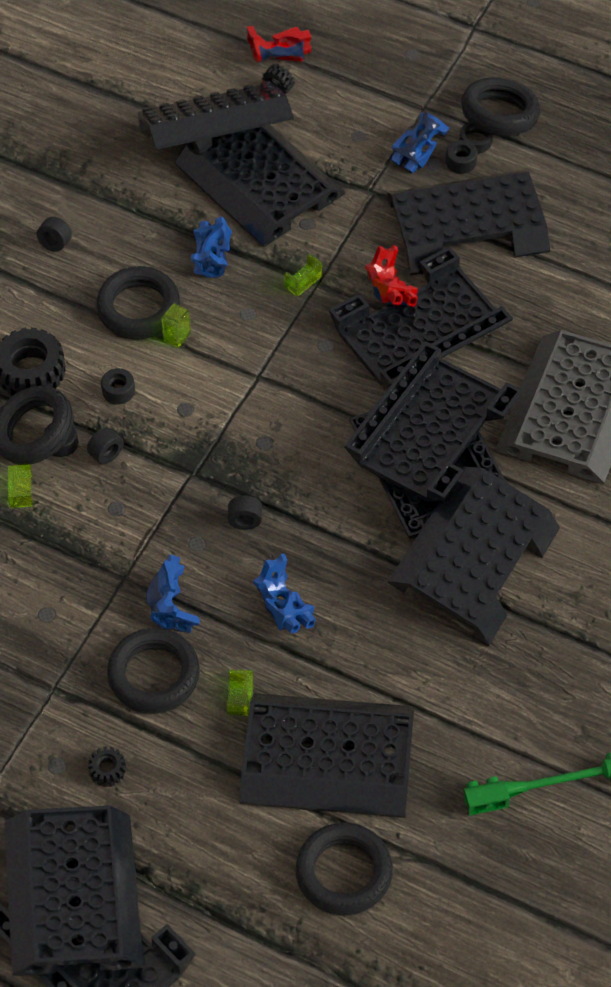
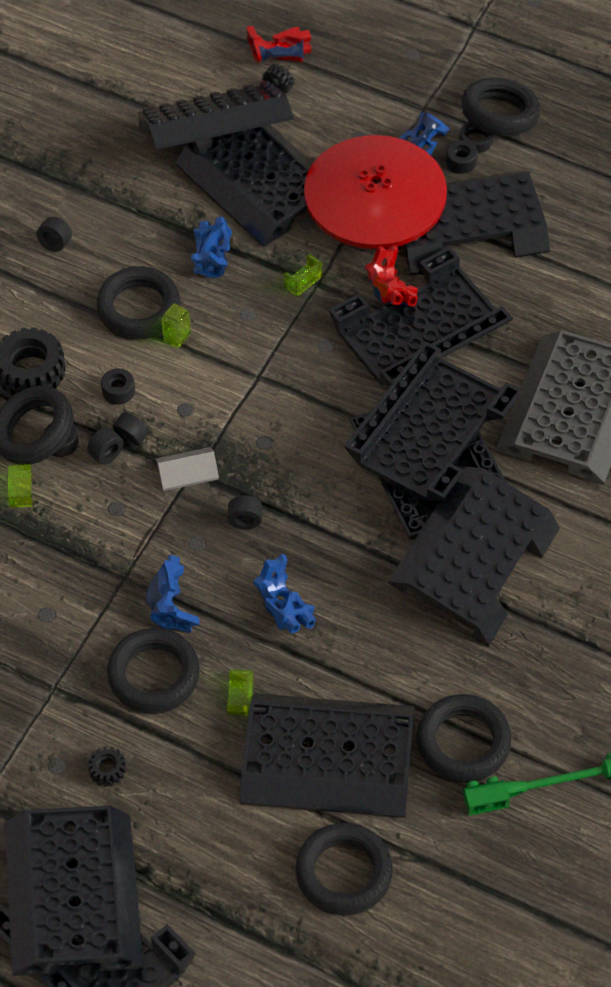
(131, 428): none -> black tyre
(187, 468): none -> light grey slope
(370, 214): none -> red dish
(464, 770): none -> black tyre

